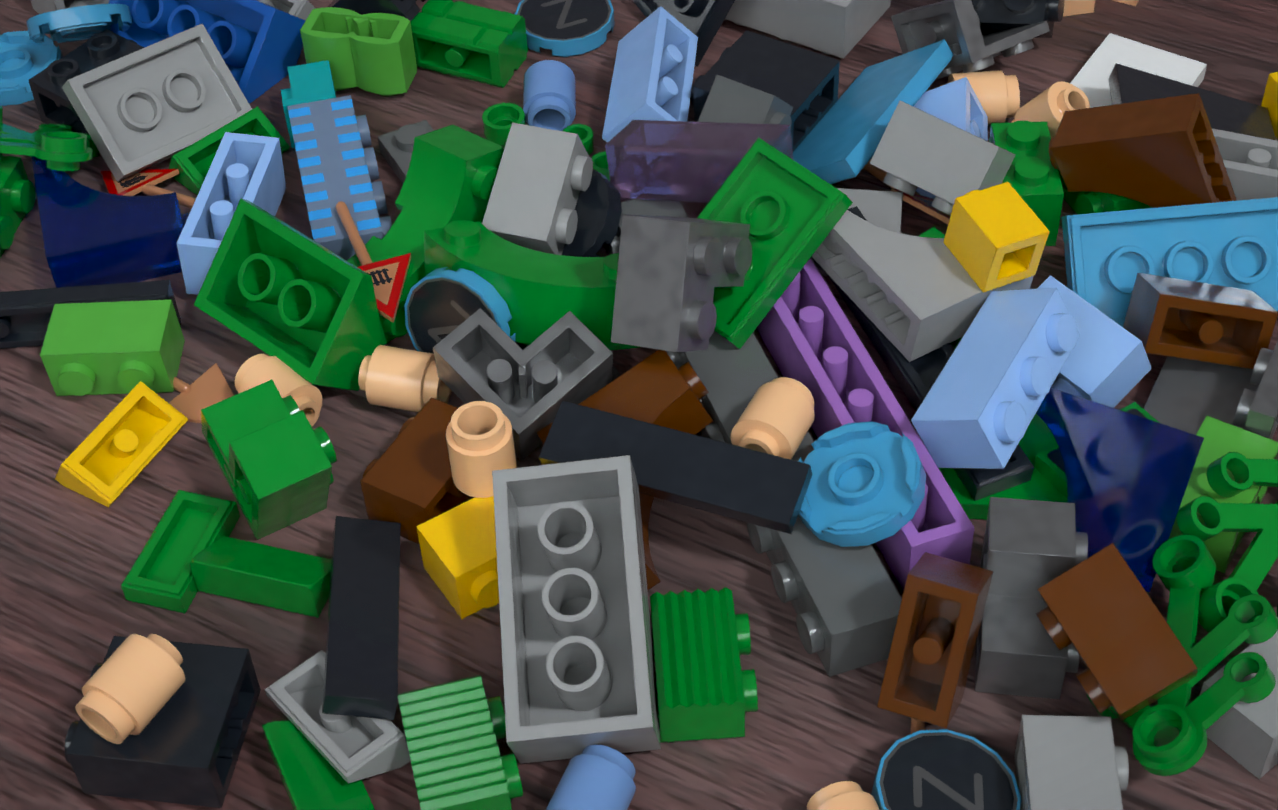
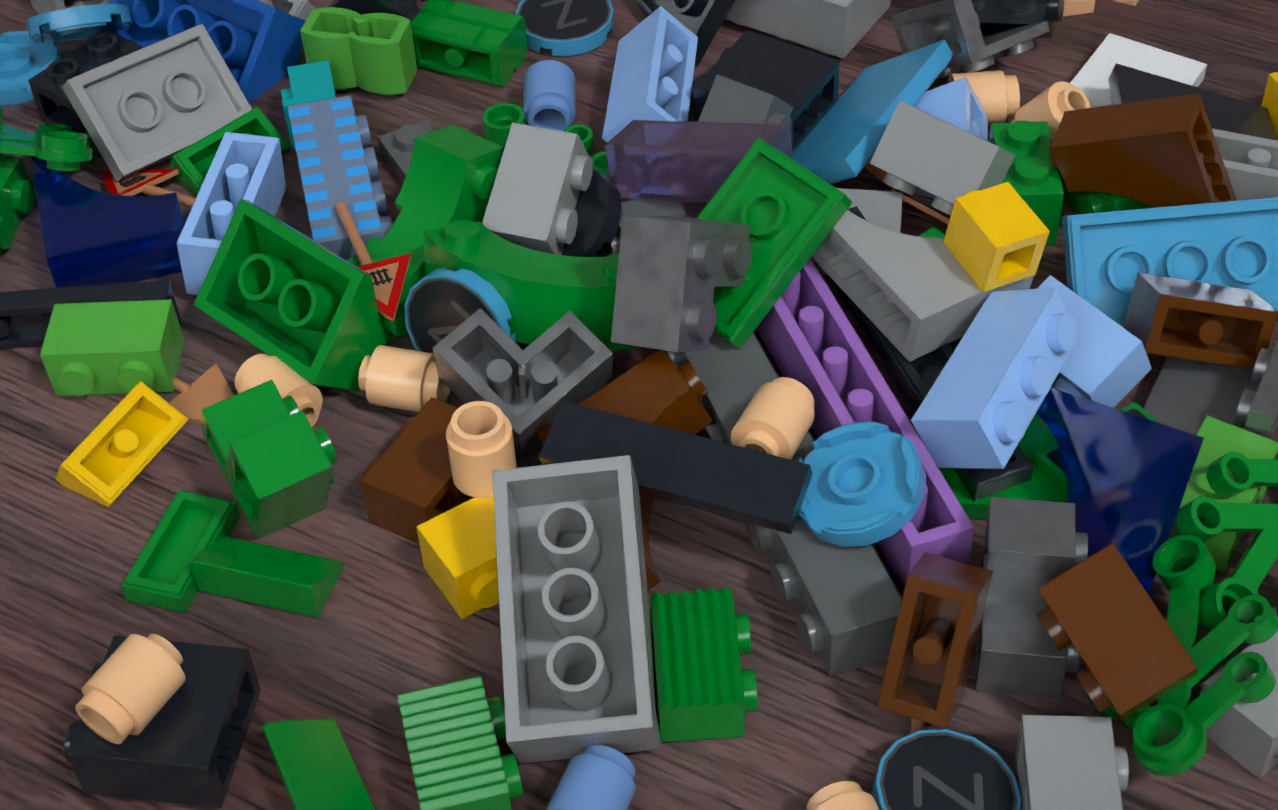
(349, 743): light grey slope -> none
(363, 620): black tile -> none

